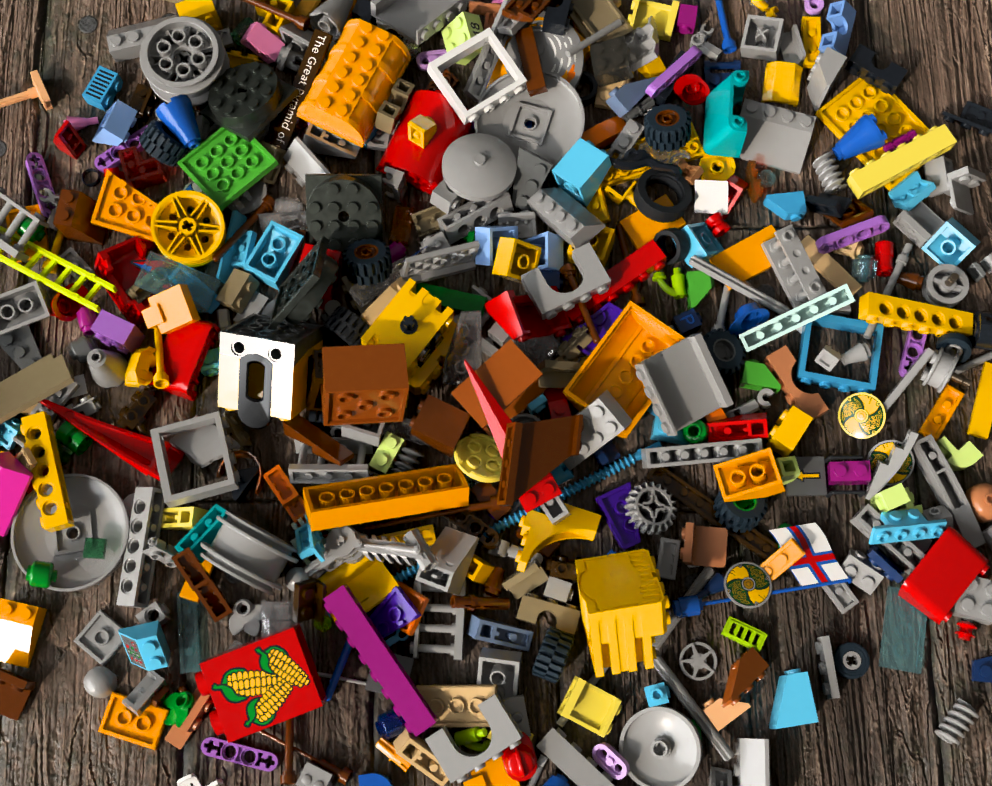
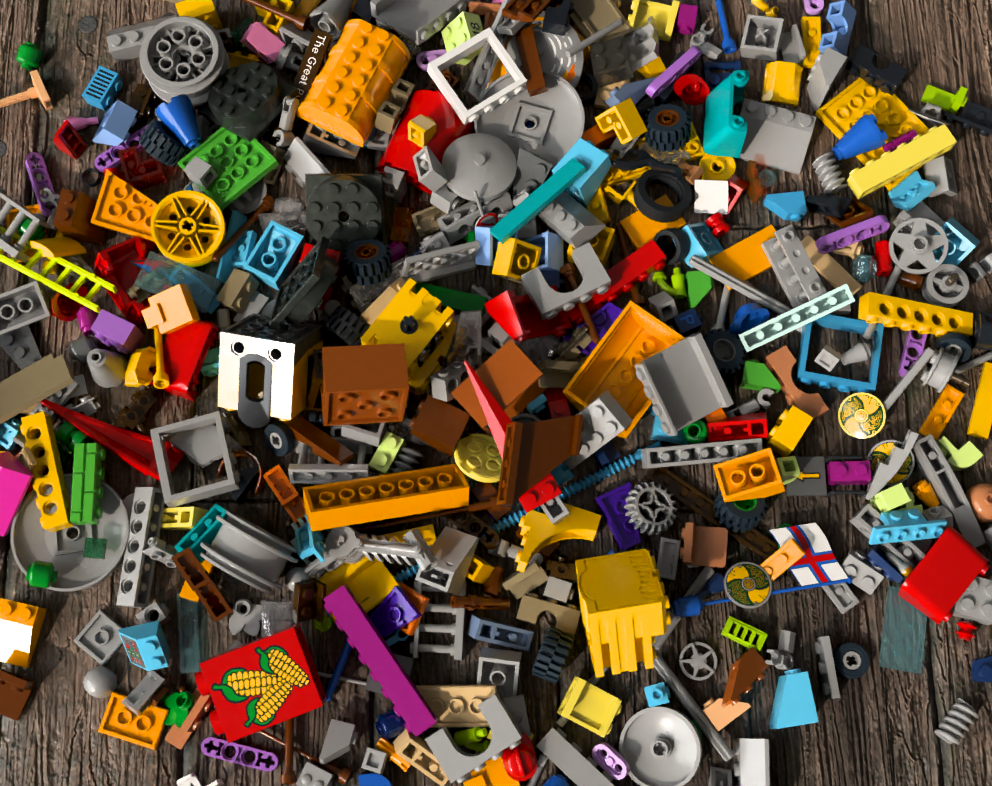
(29, 55): none -> green head
(58, 247): none -> yellow slope
(87, 484): none -> bright green brick
(200, 172): none -> light grey brick
(228, 42): none -> dark brown arm
(279, 438): none -> black bush
(286, 122): none -> light grey piece
(338, 740): none -> light grey slope
(374, 760): none -> light grey tile
(429, 169): none -> light grey slope
(447, 380): none -> light grey brick
(486, 219): none -> light grey piece
(521, 196): none -> light grey slope
(537, 200): none -> teal tile
(624, 120): none -> yellow brick
(663, 306): none -> light grey brick
(786, 647): none -> light grey bar
(903, 568): none -> light grey piece
(918, 246): none -> light grey wheel
(926, 493): none -> light orange cone
(930, 117): none -> light grey shield
(944, 99): none -> lime bracket
(959, 184): light grey bracket -> none

